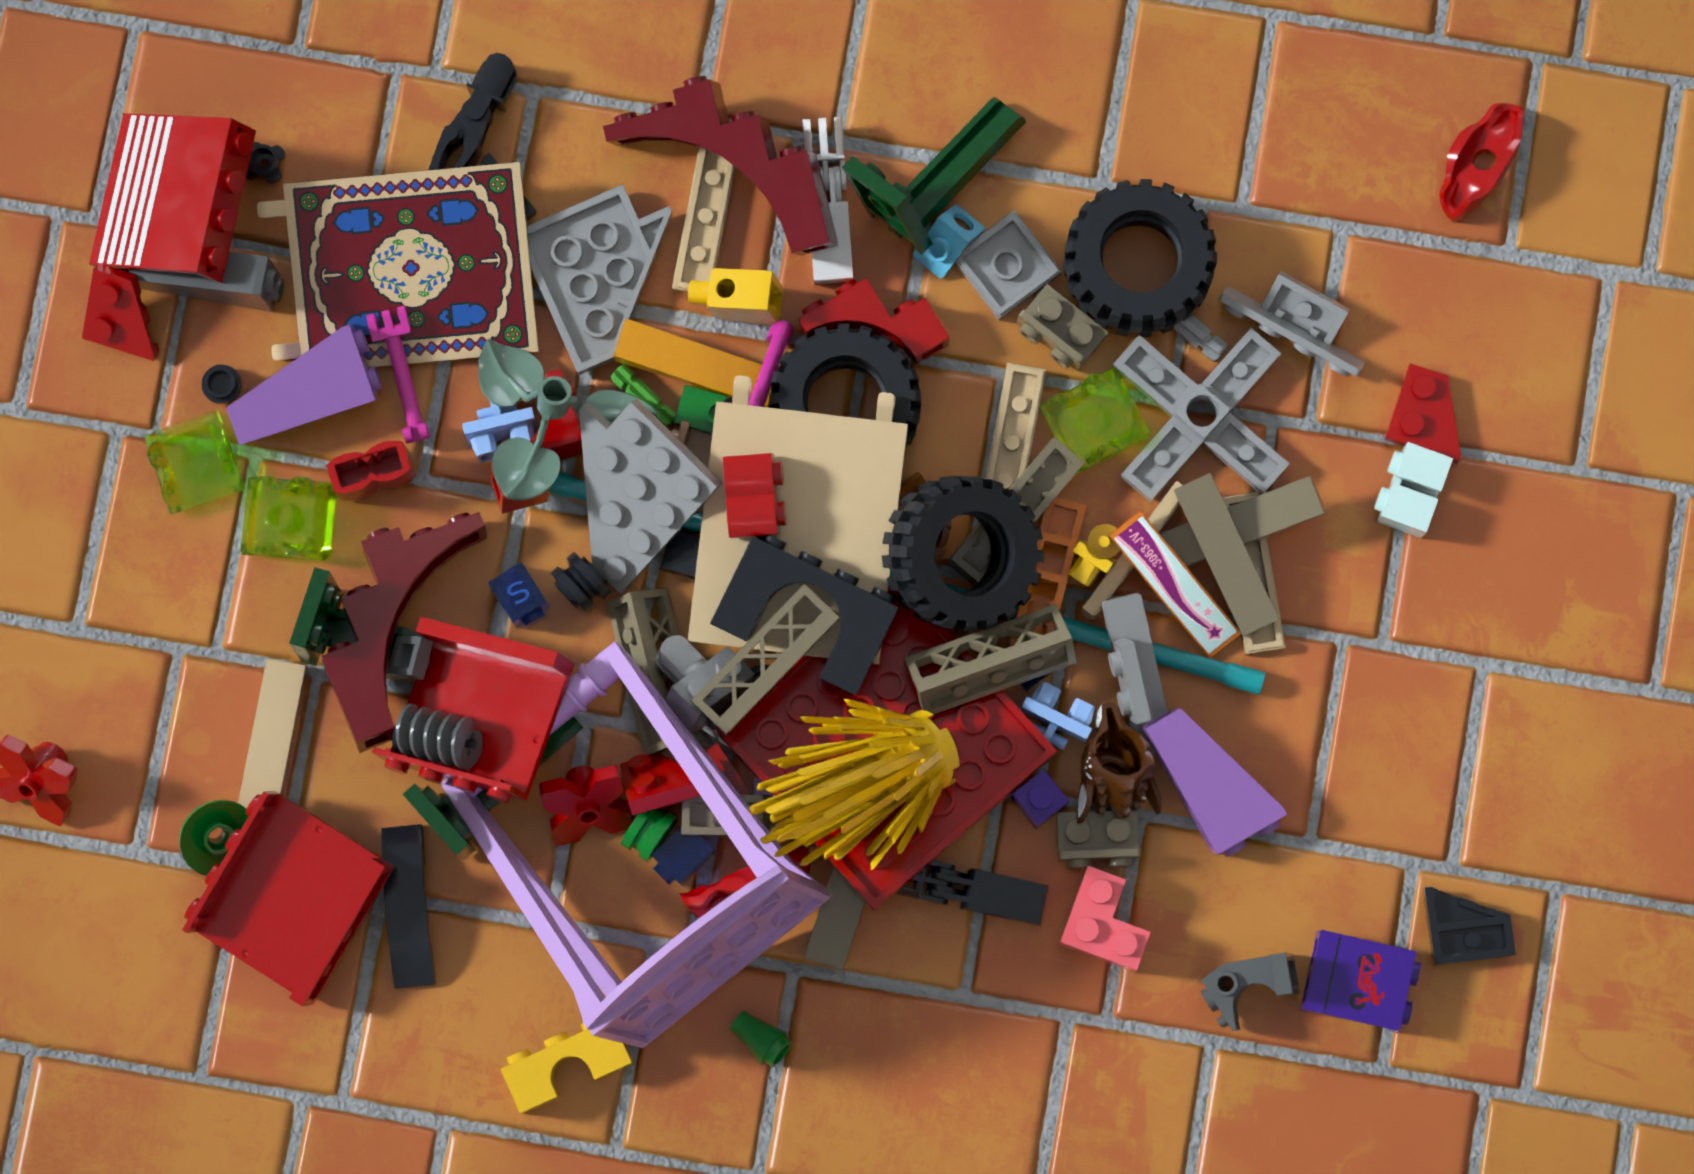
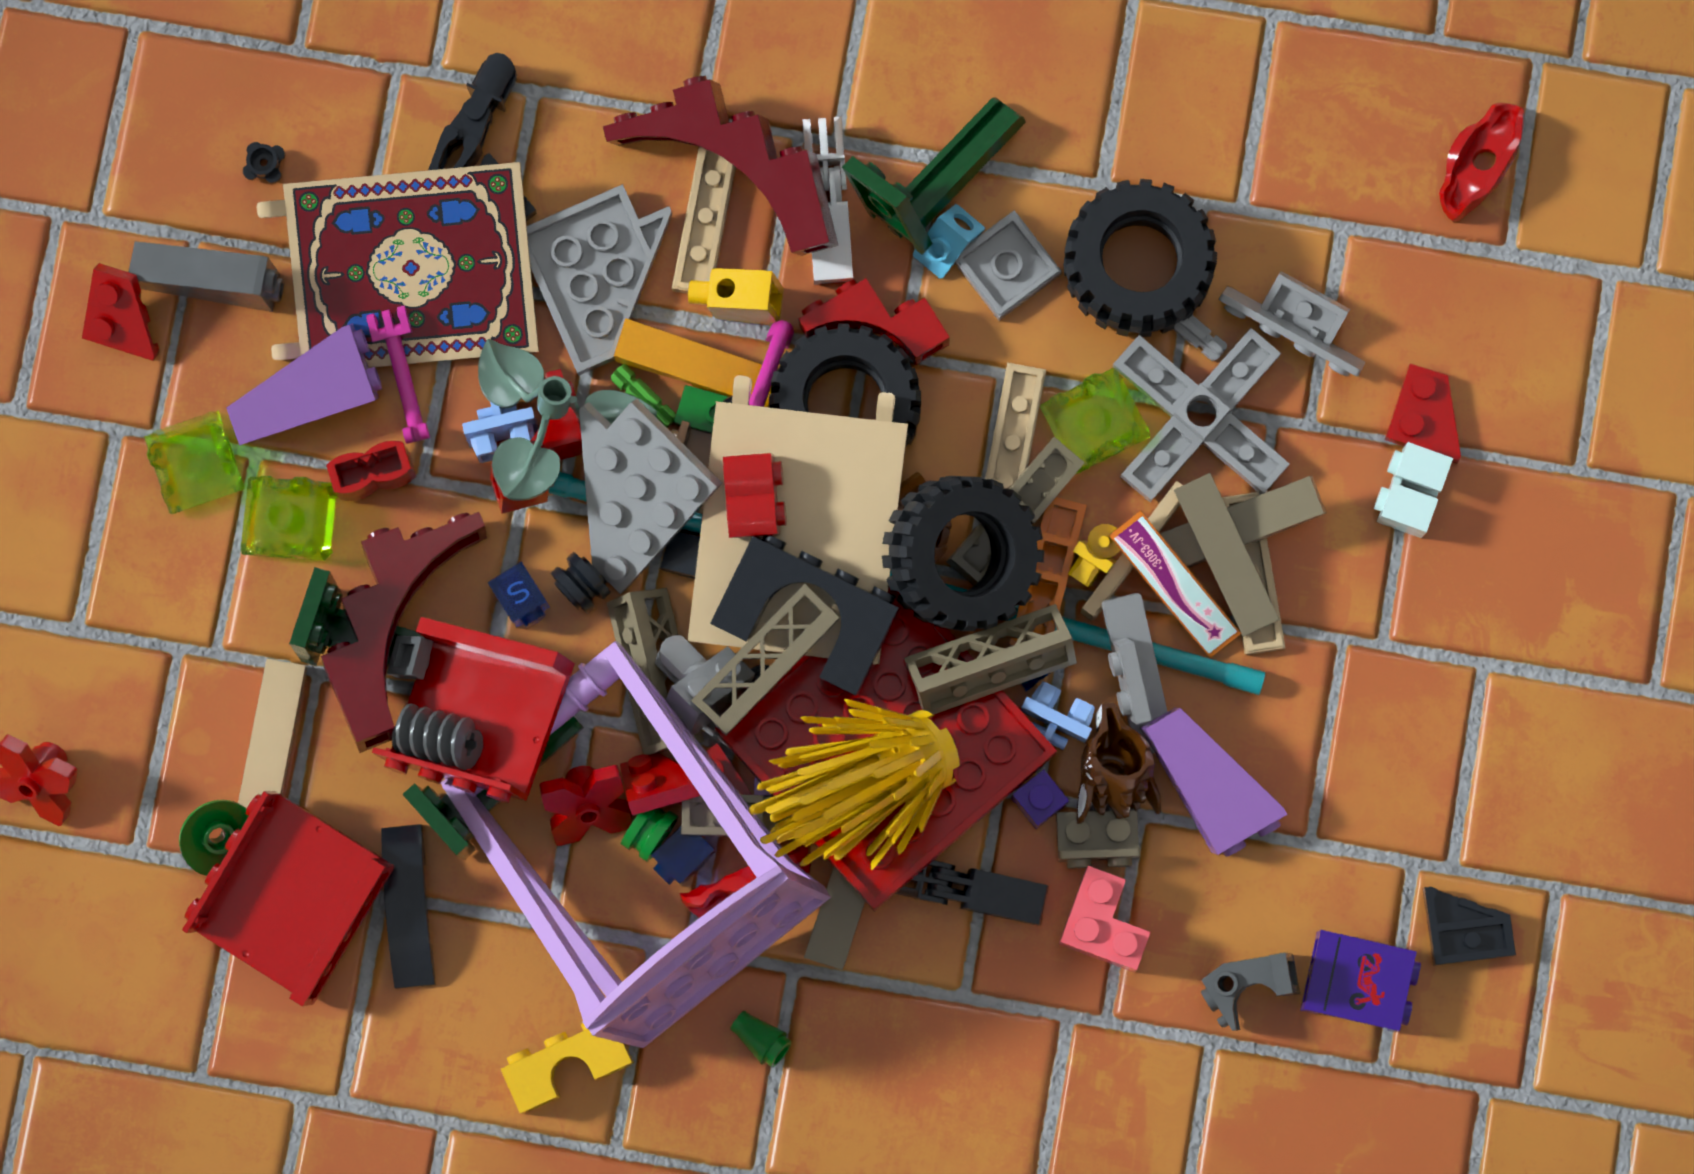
(173, 194): red panel -> none
(221, 384): black plate -> none
(1061, 328): dark tan bracket -> none

